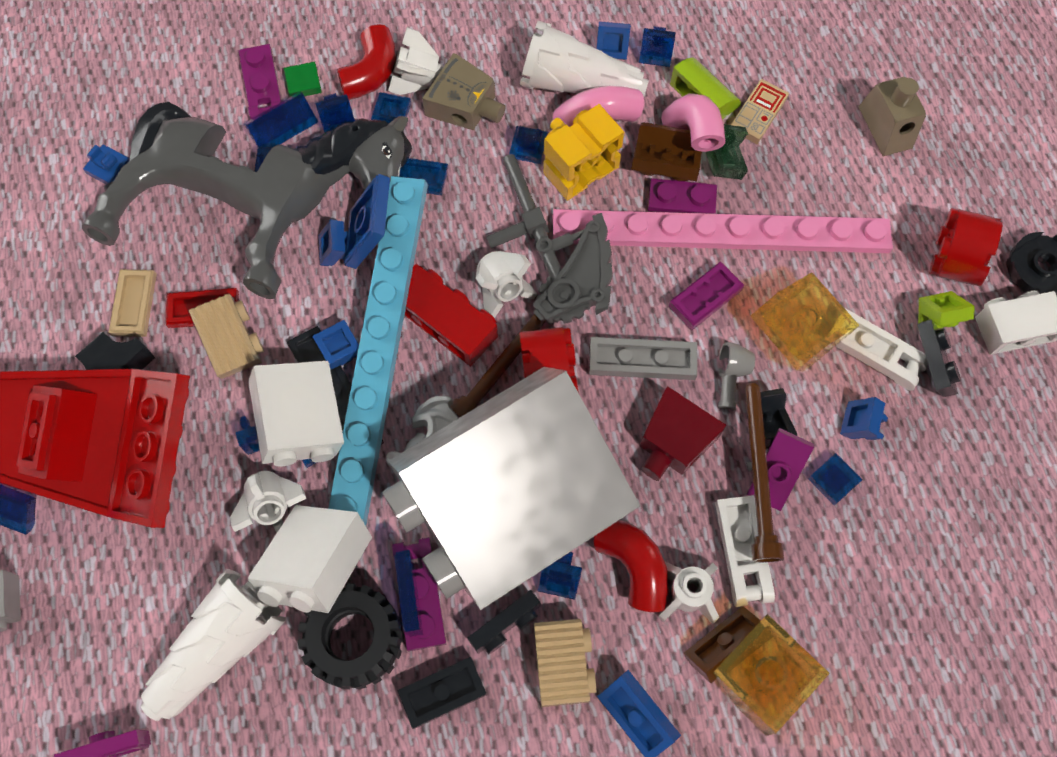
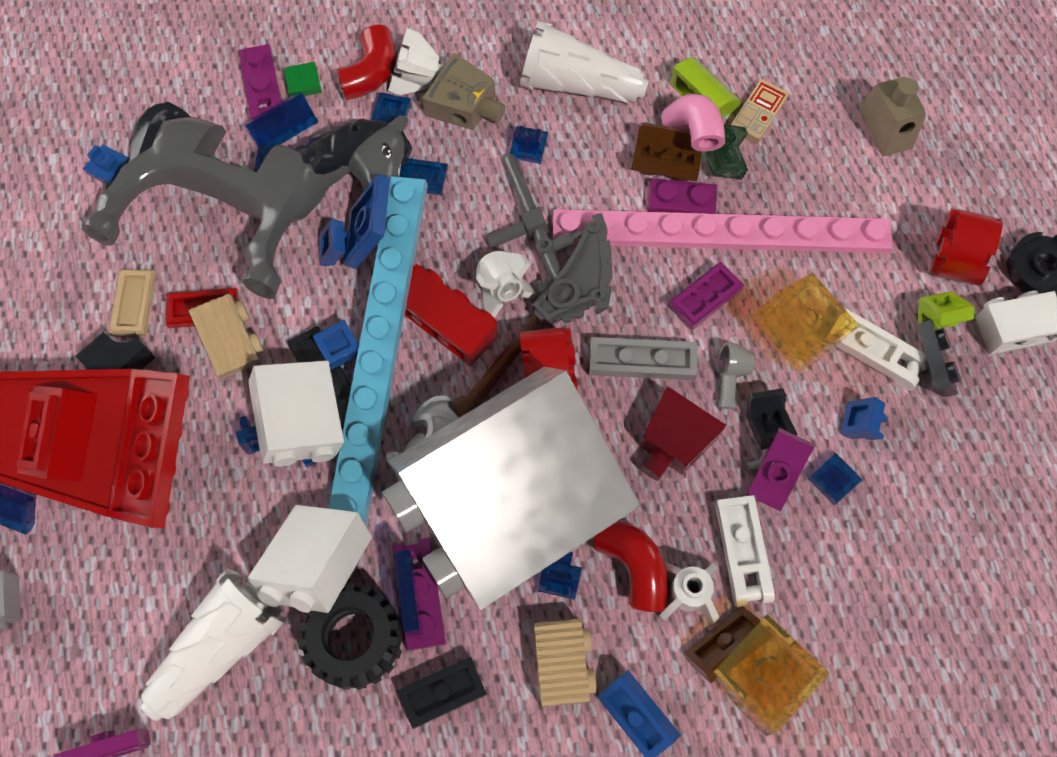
(264, 497): white brick -> none
(334, 111): clear blue tile -> none
(518, 614): black plate -> none
(582, 151): yellow brick -> none
(613, 39): blue tile -> none
(618, 102): bright pink cylinder -> none
(657, 46): clear blue tile -> none
(766, 543): reddish brown piece -> none

